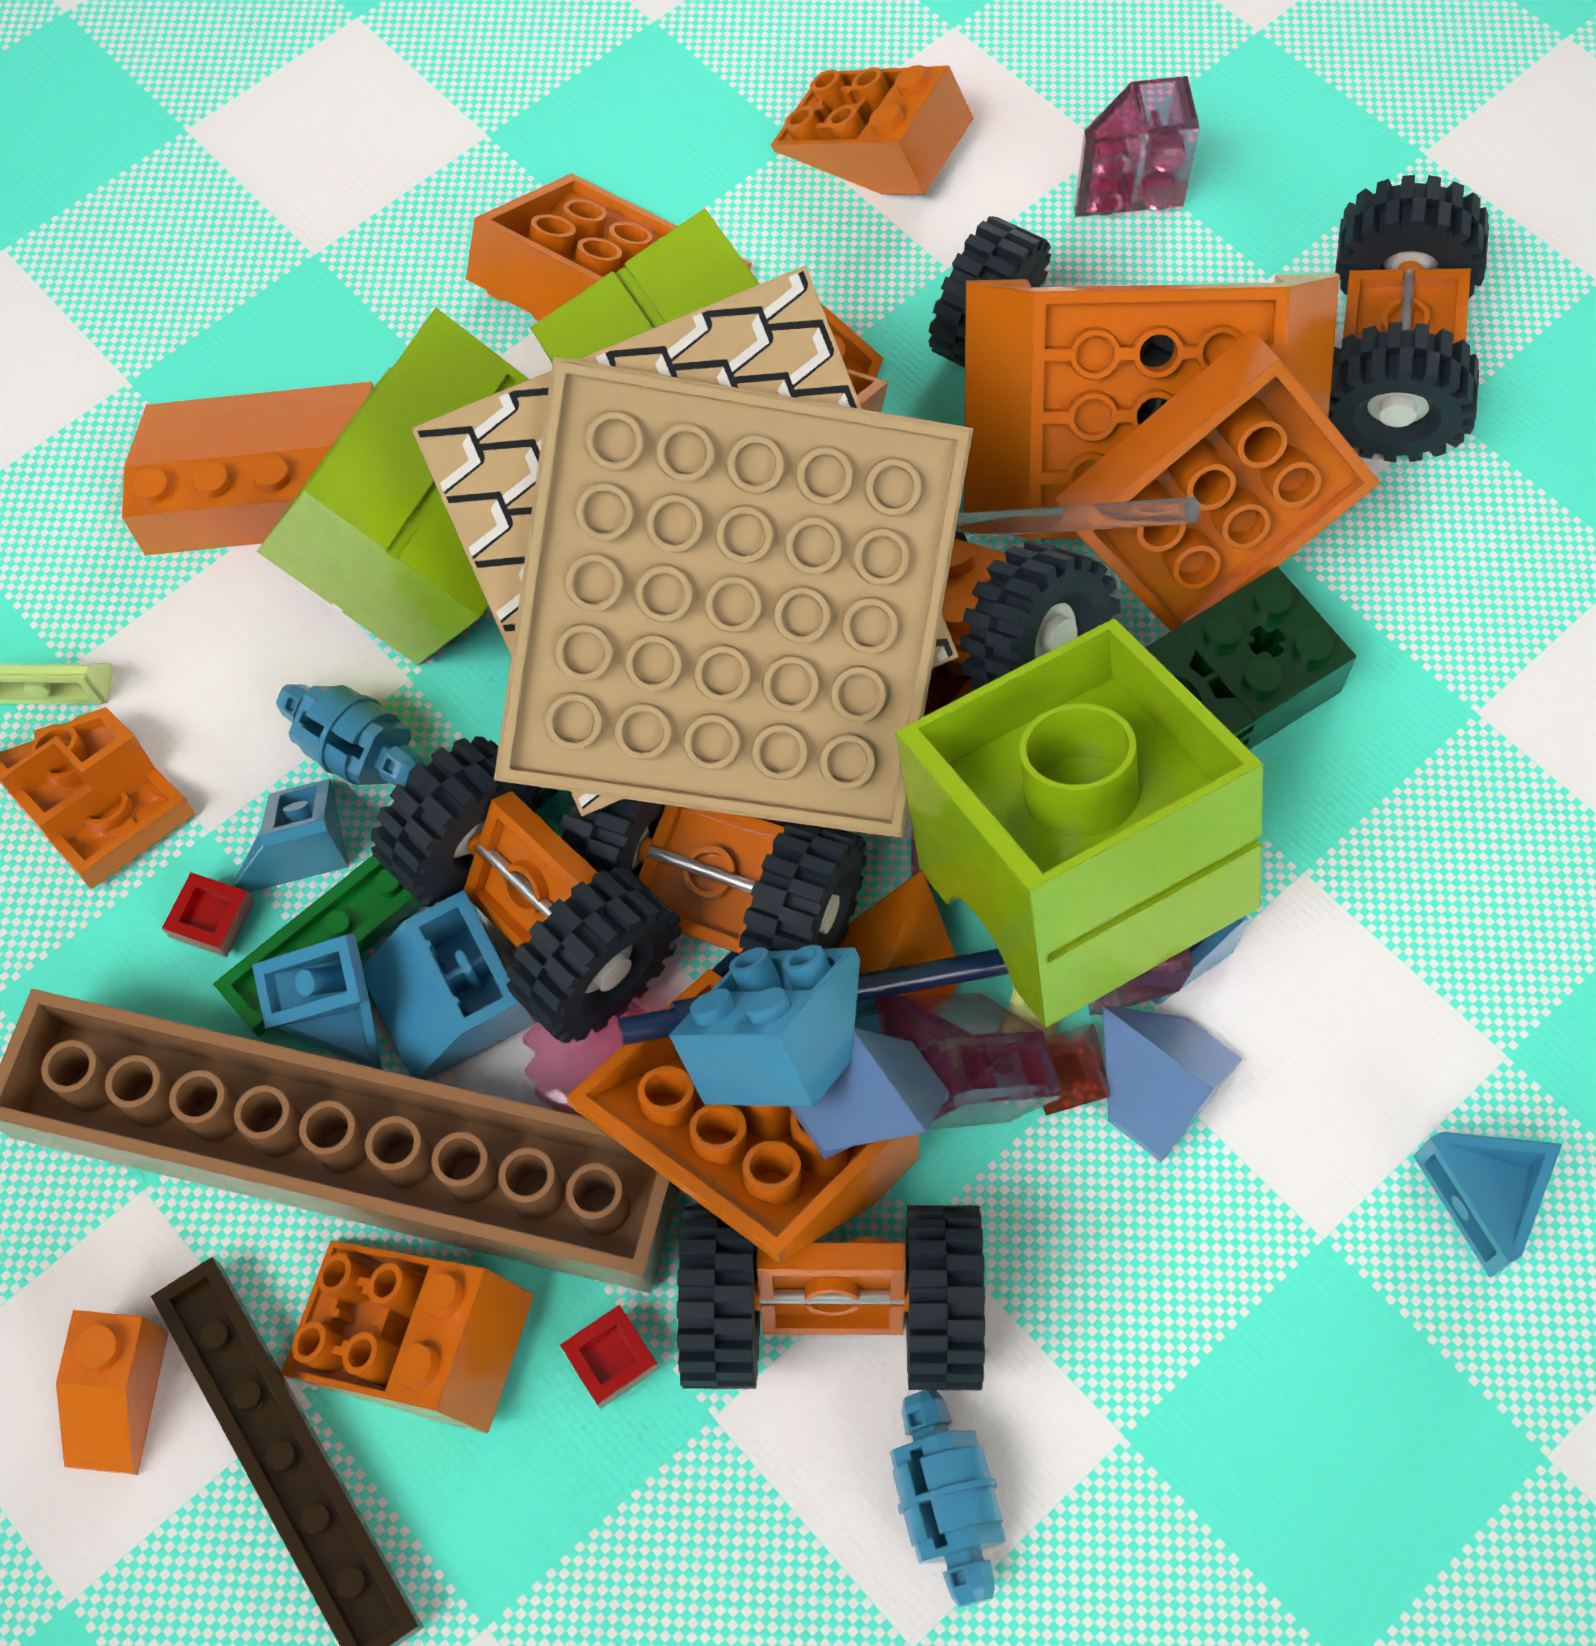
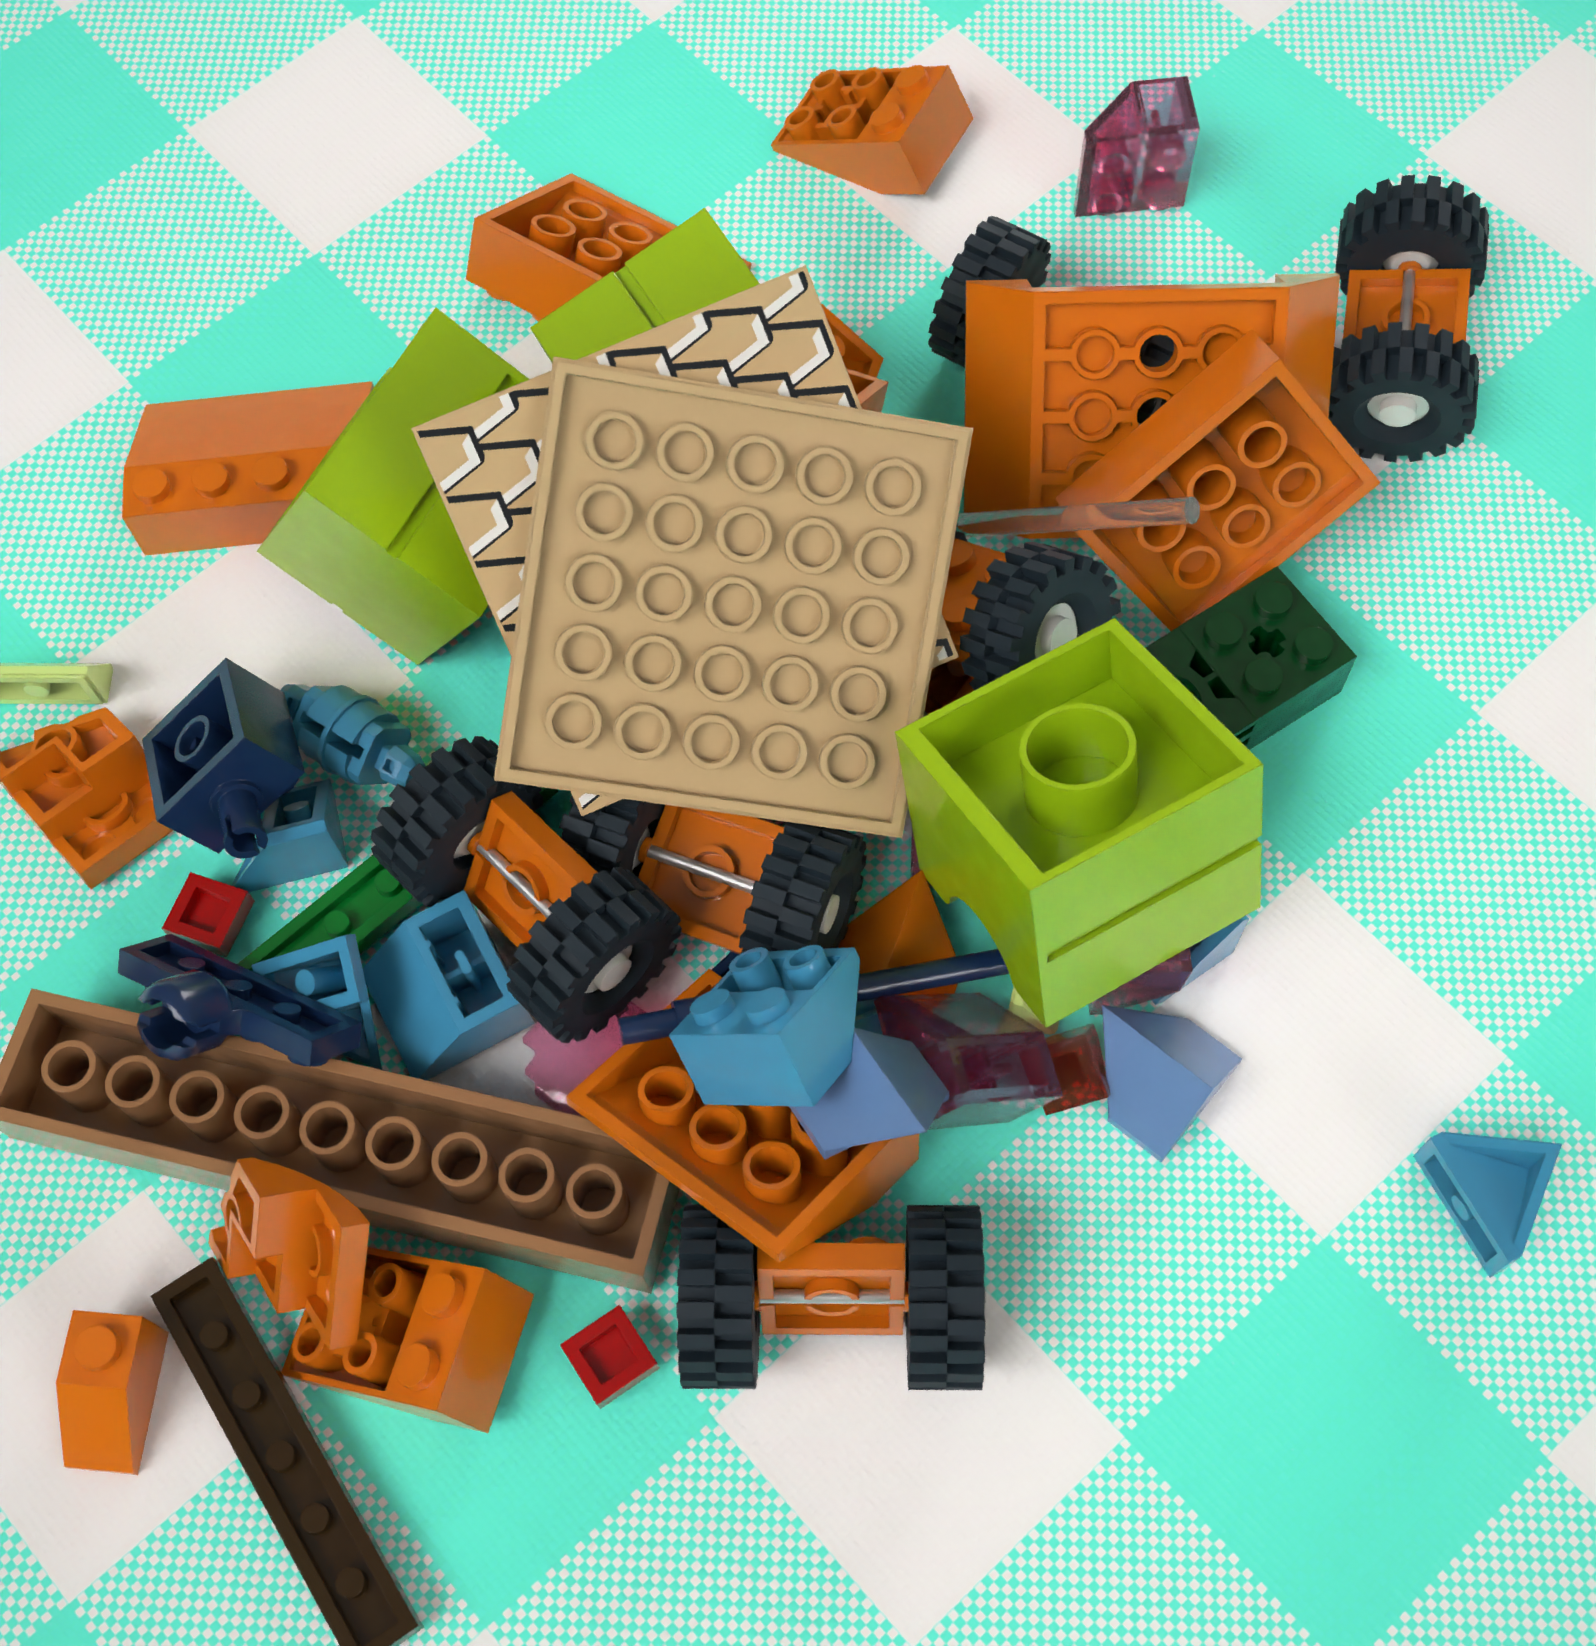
(215, 998): none -> dark blue plate
(223, 760): none -> dark blue brick
(298, 1242): none -> orange slope
(947, 1497): dark azure piece -> none

